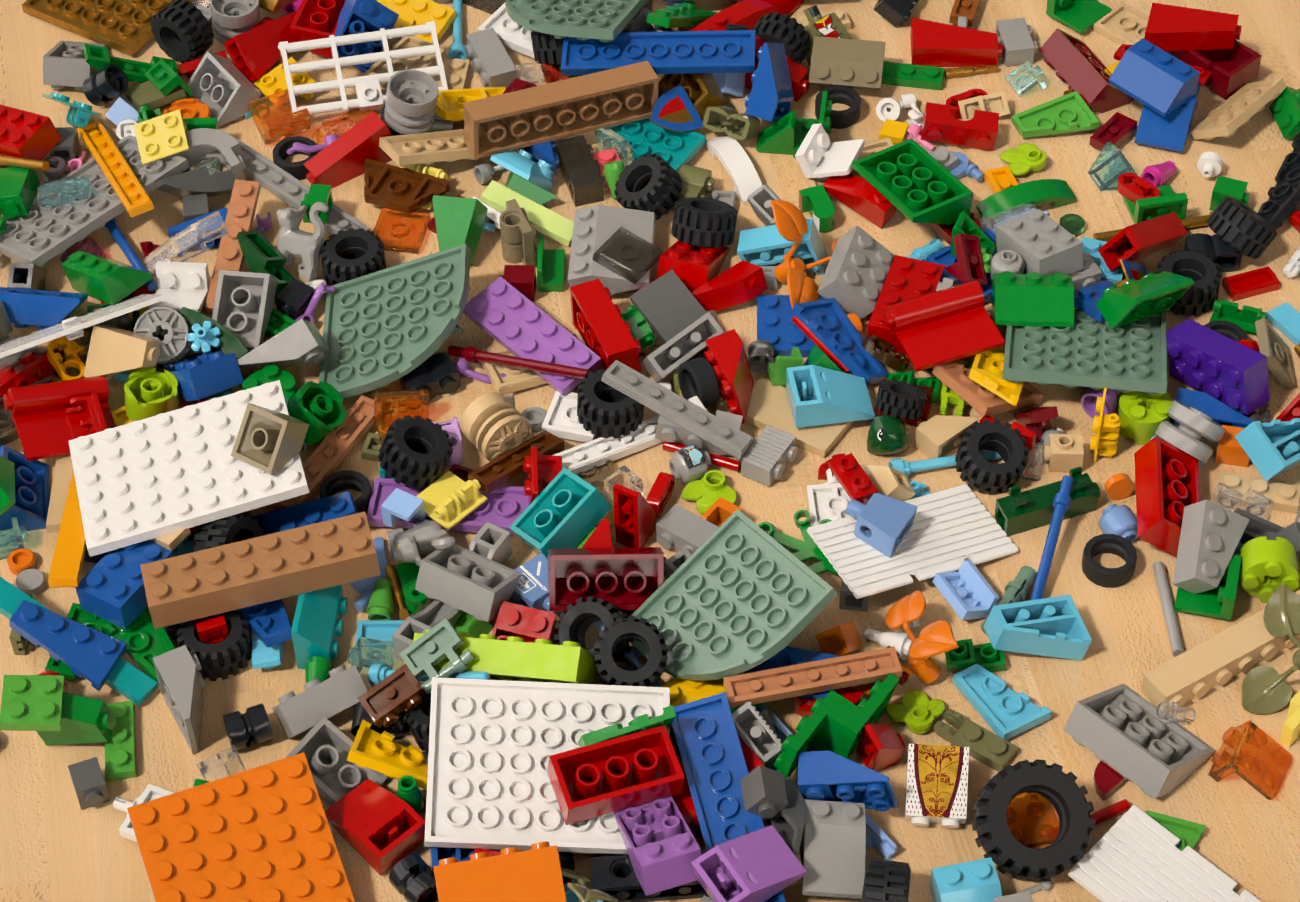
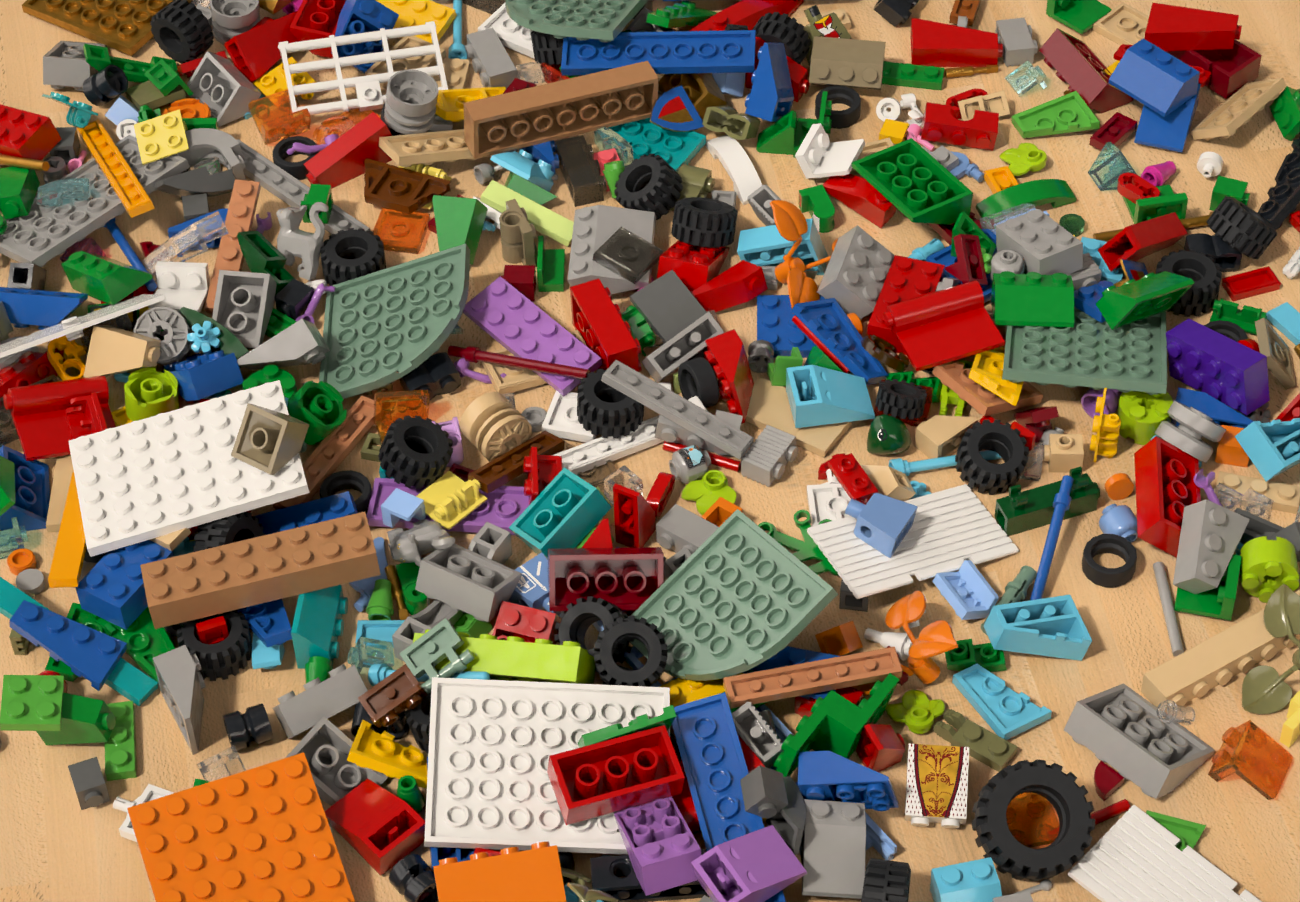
(1204, 482): none -> medium lavender piece

